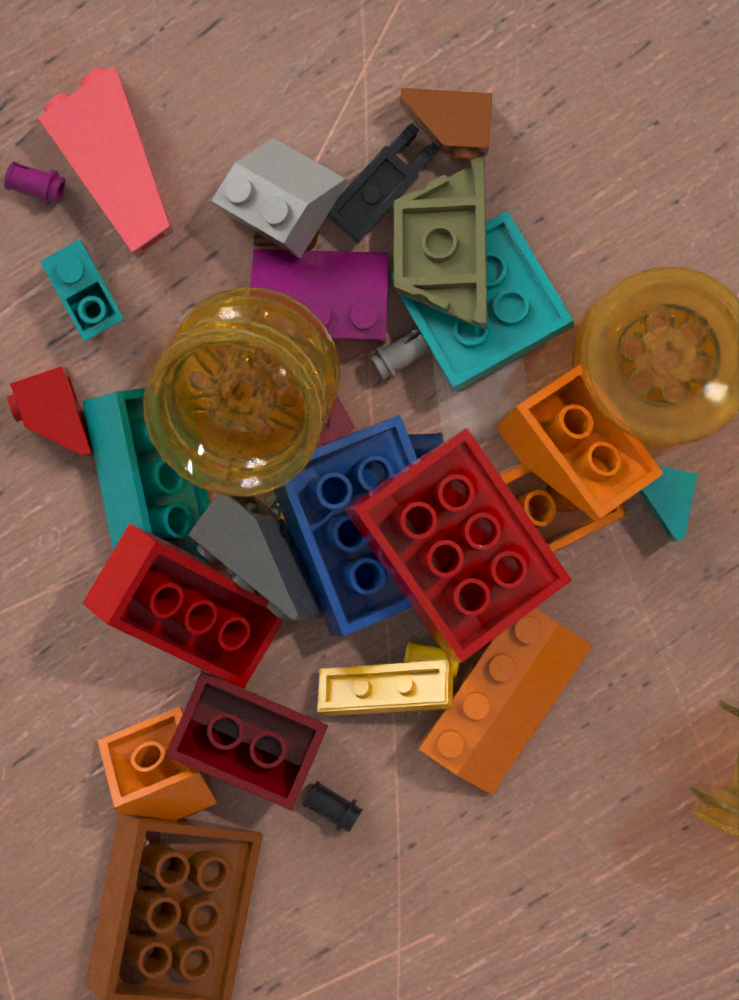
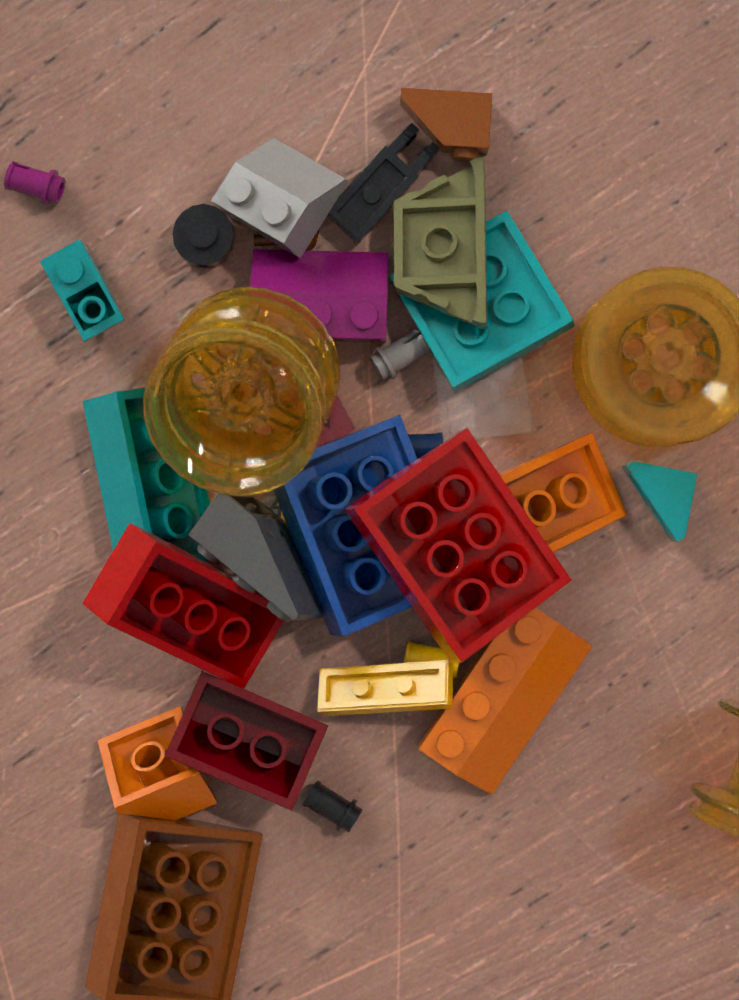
(52, 409): red slope -> none
(108, 154): coral slope -> none
(203, 236): none -> black piece
(577, 448): orange slope -> none

